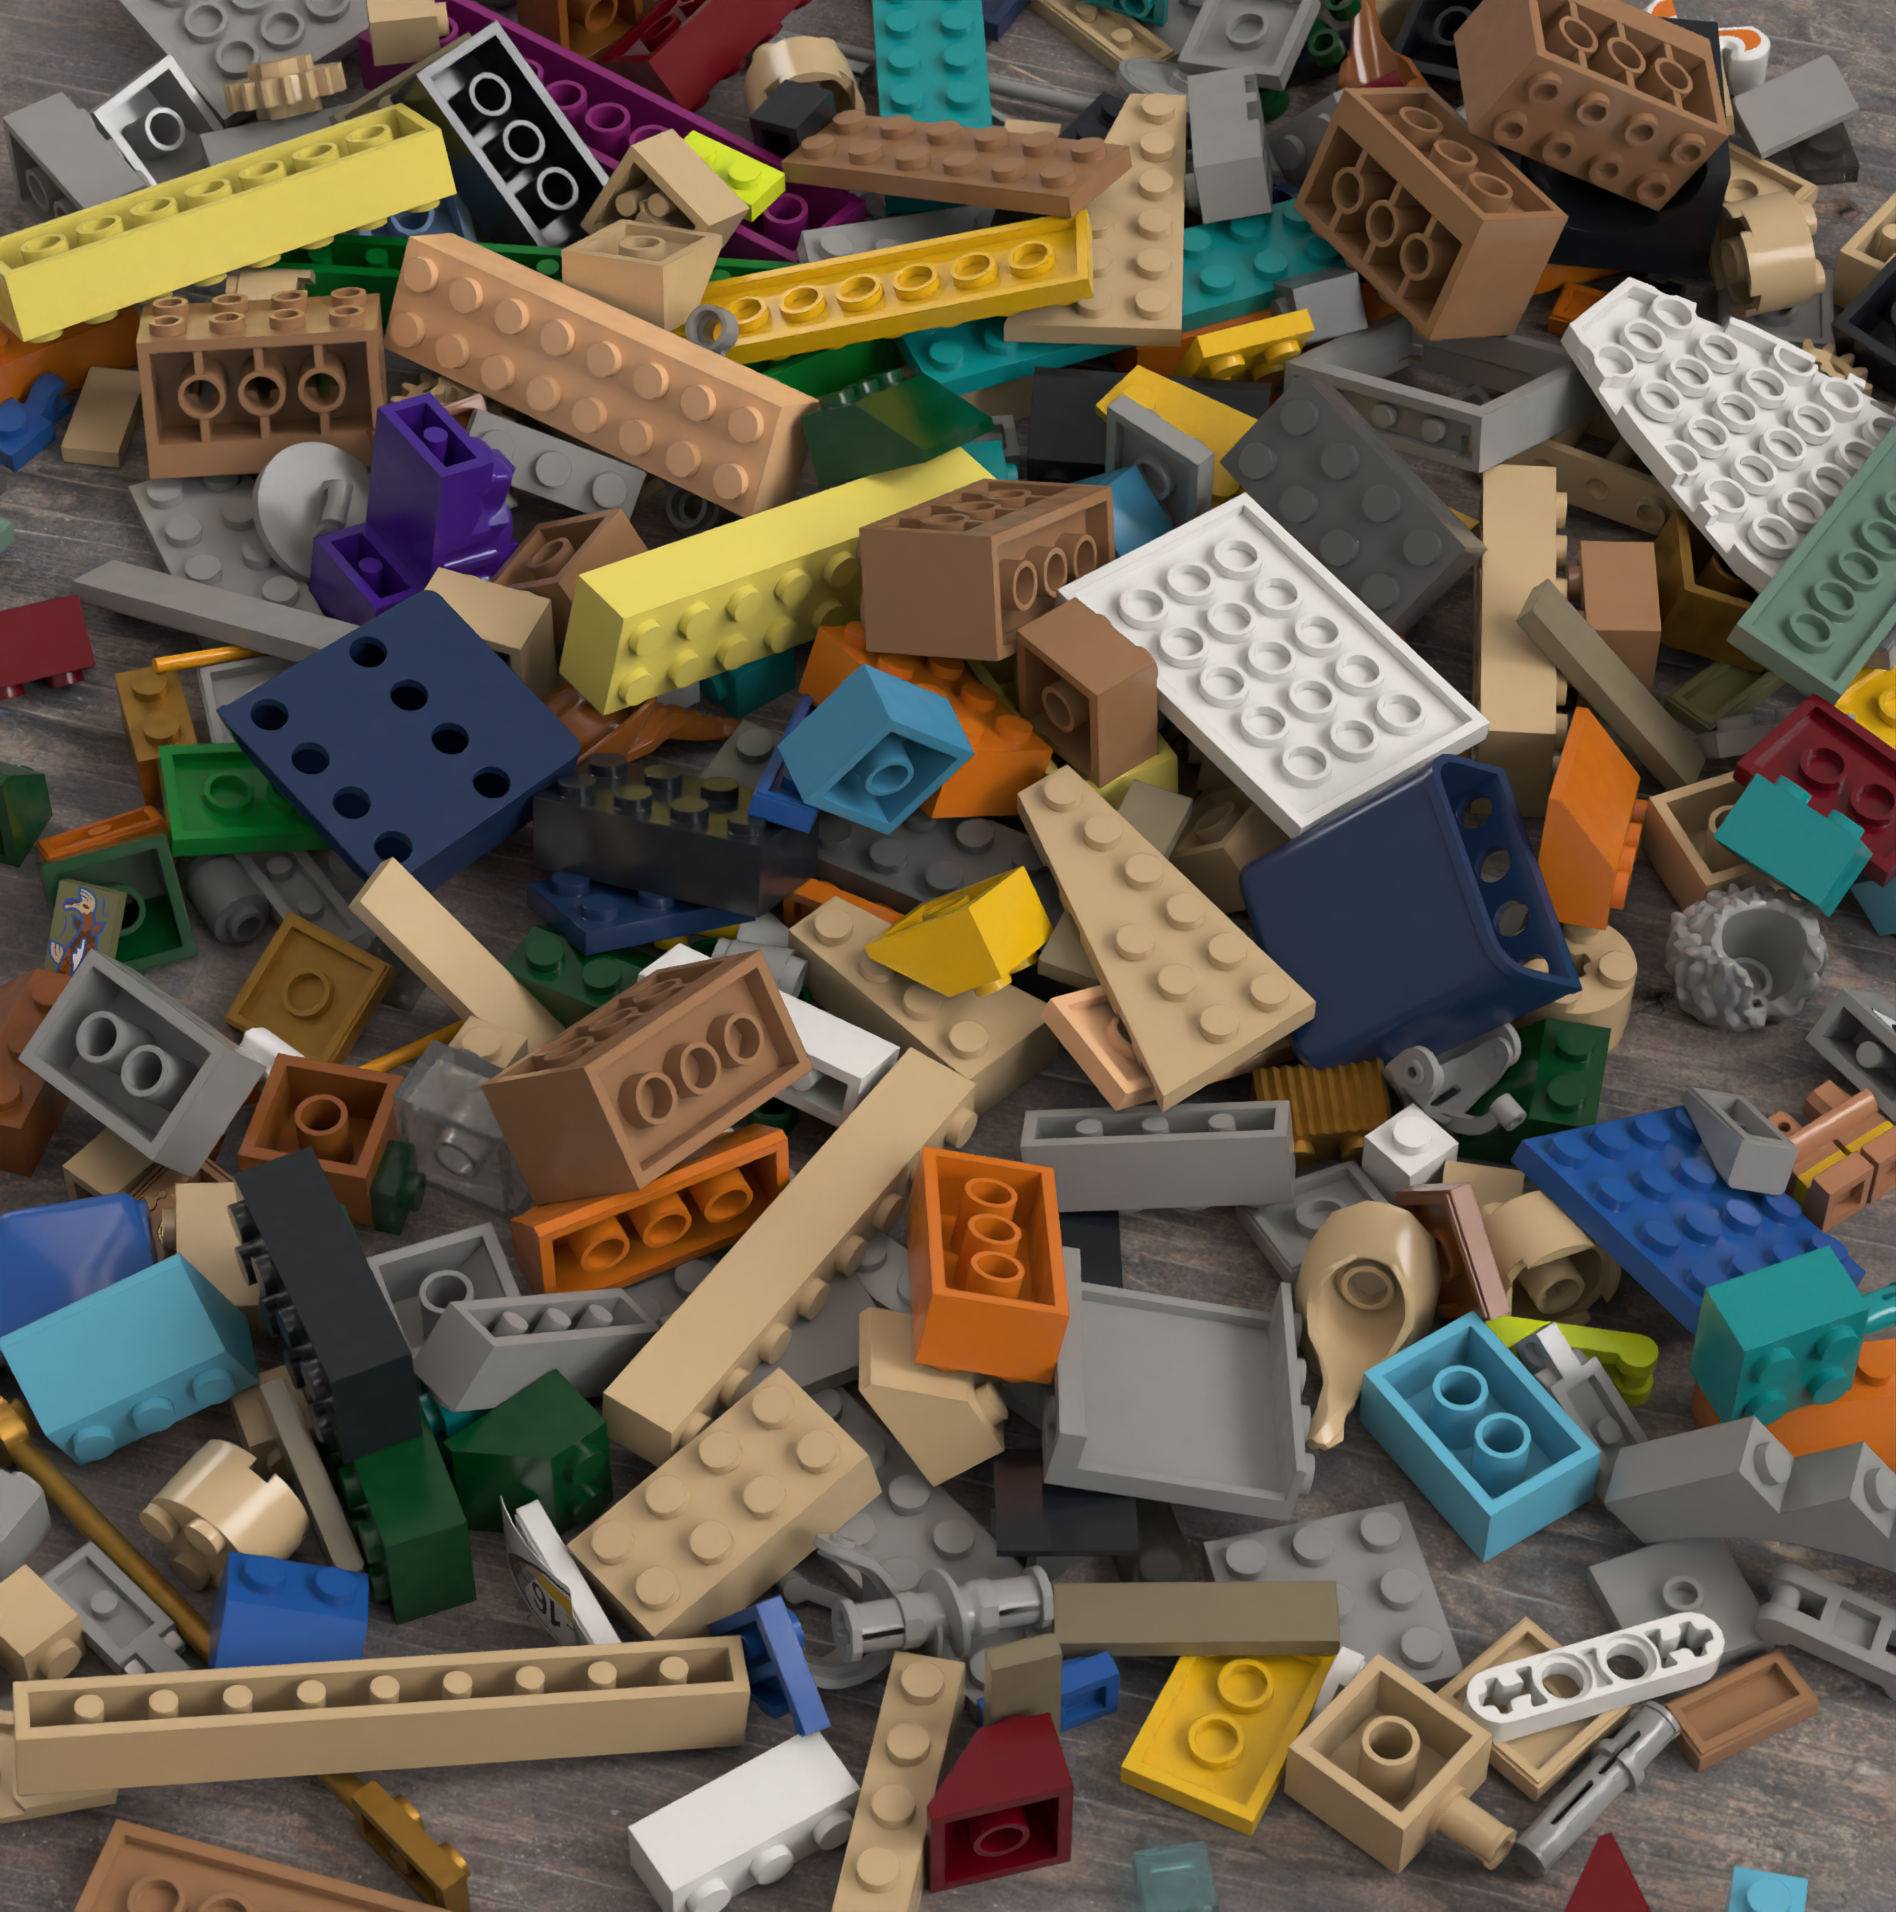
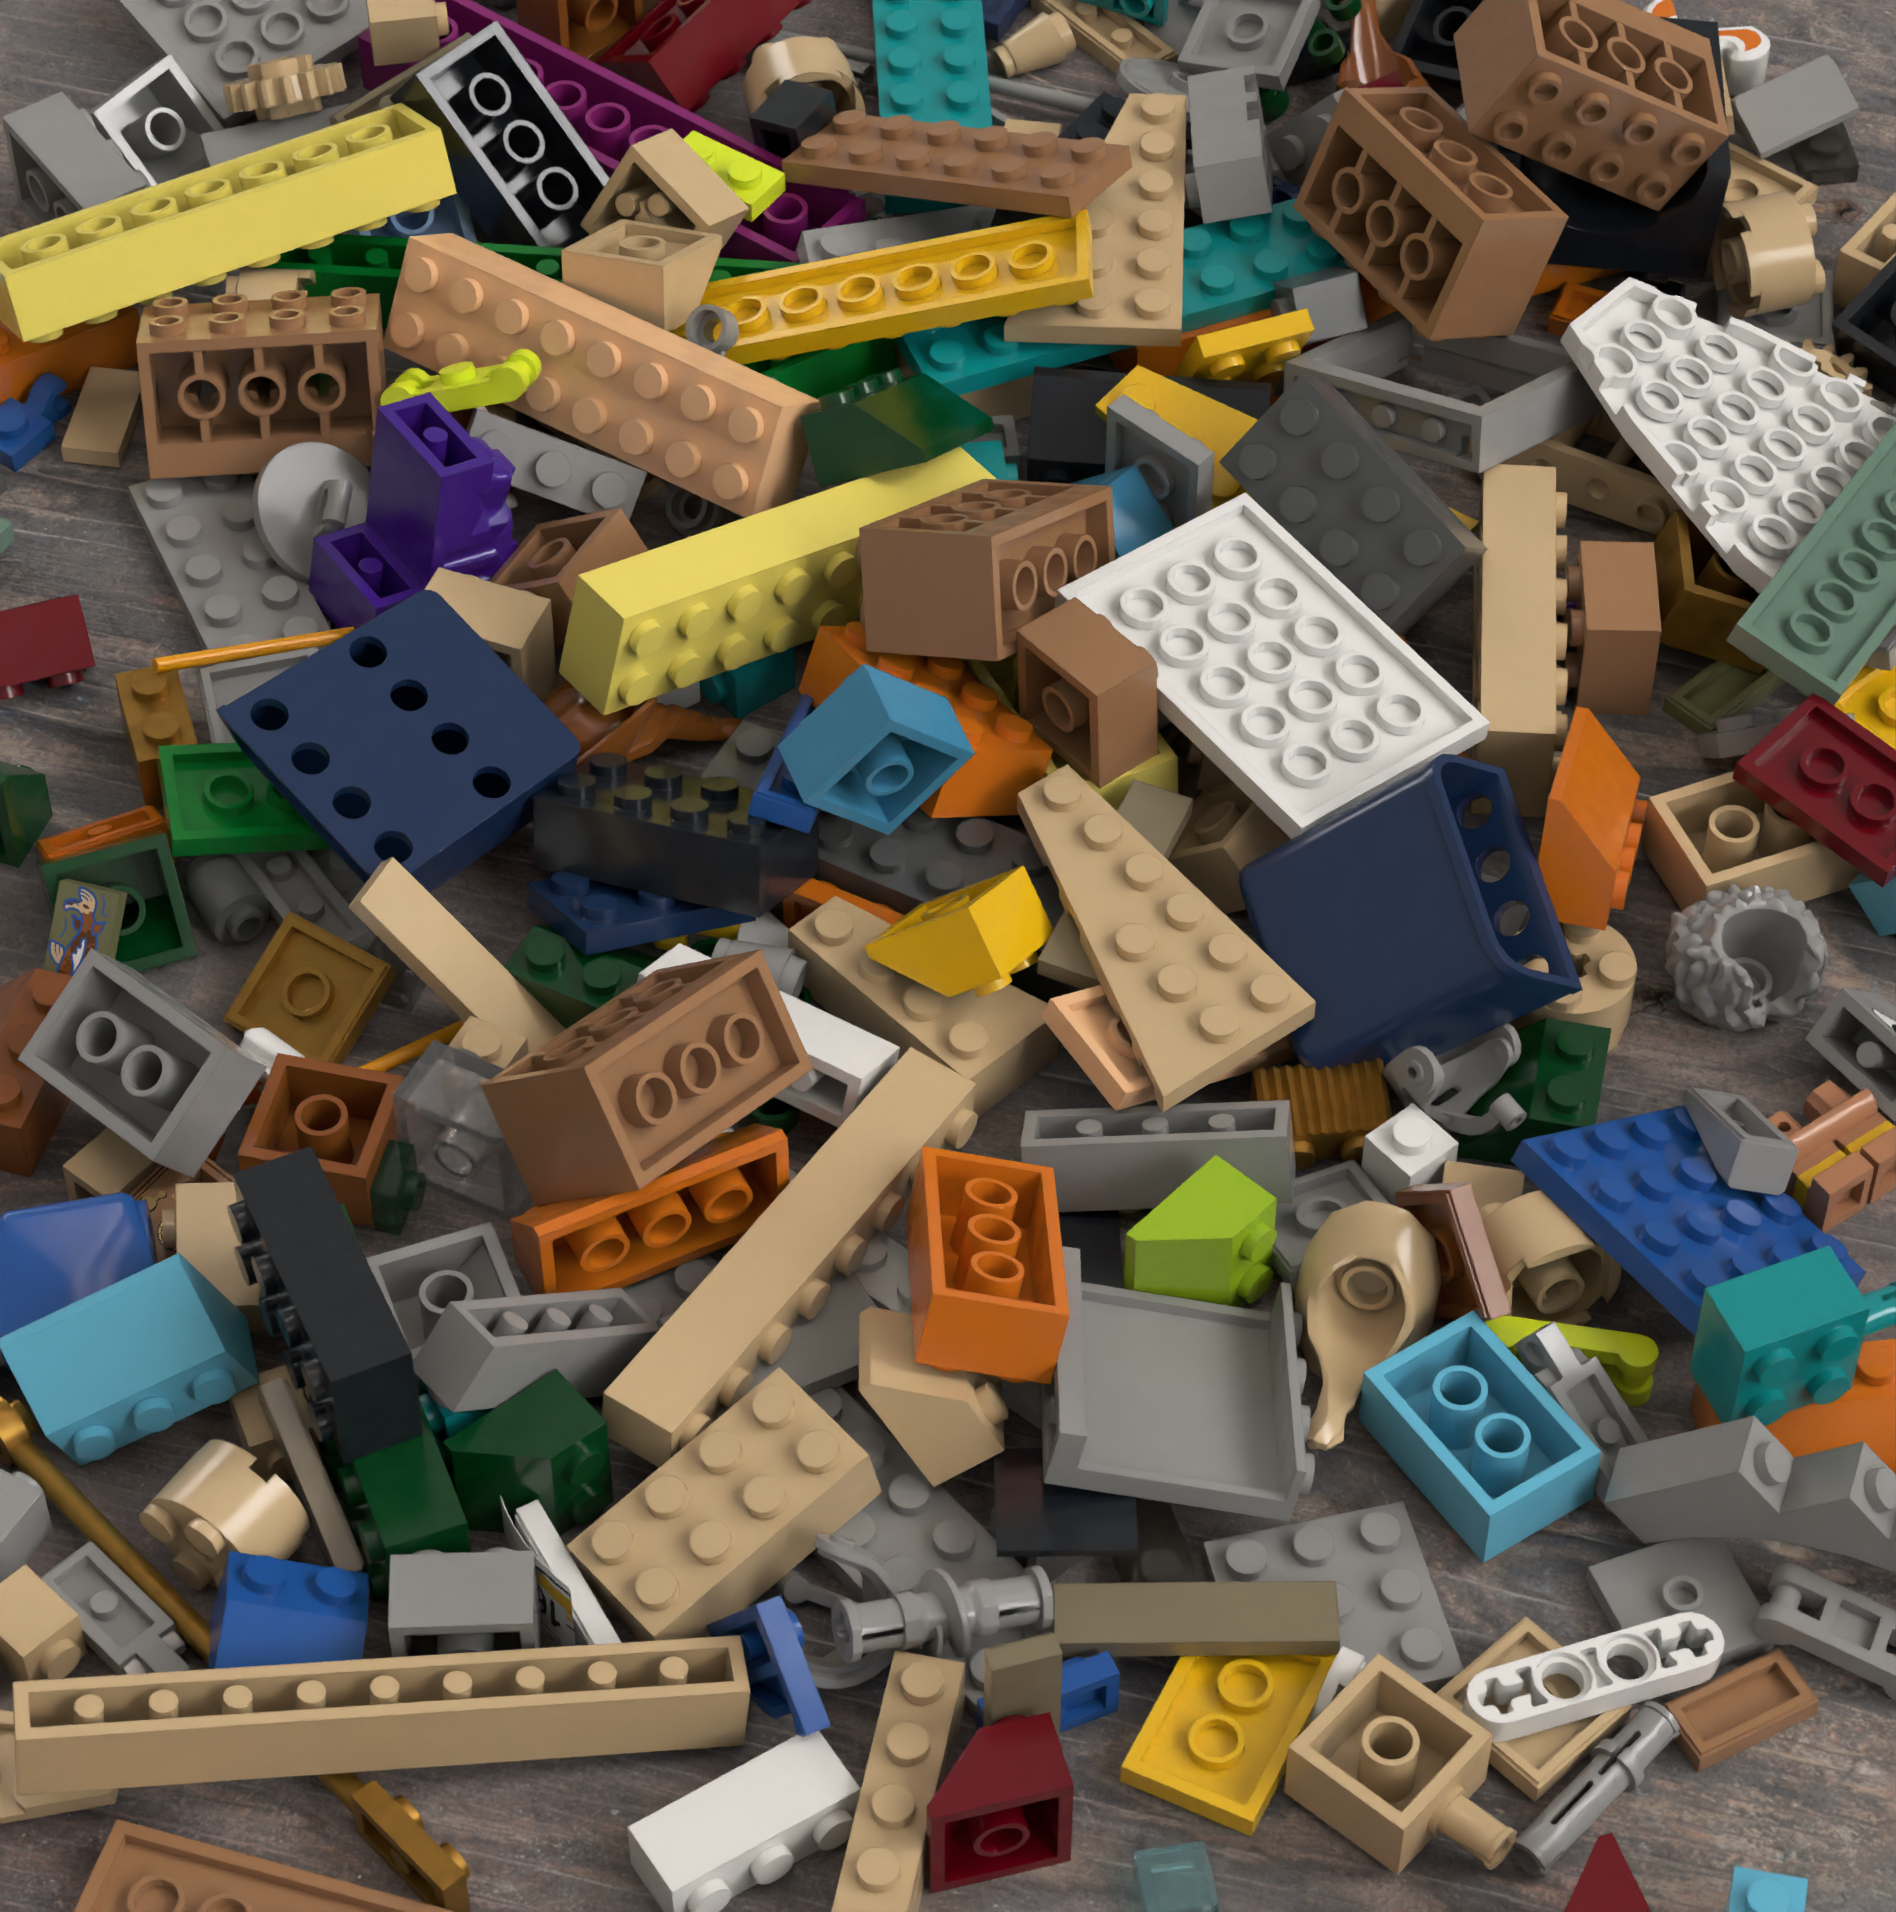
(208, 611): light grey tile -> none
(463, 1602): none -> light grey brick
(467, 387): none -> neon yellow plate
(1035, 46): none -> tan cone
(1206, 1240): none -> lime slope
(1610, 687): dark tan tile -> none
(1794, 843): teal brick -> none

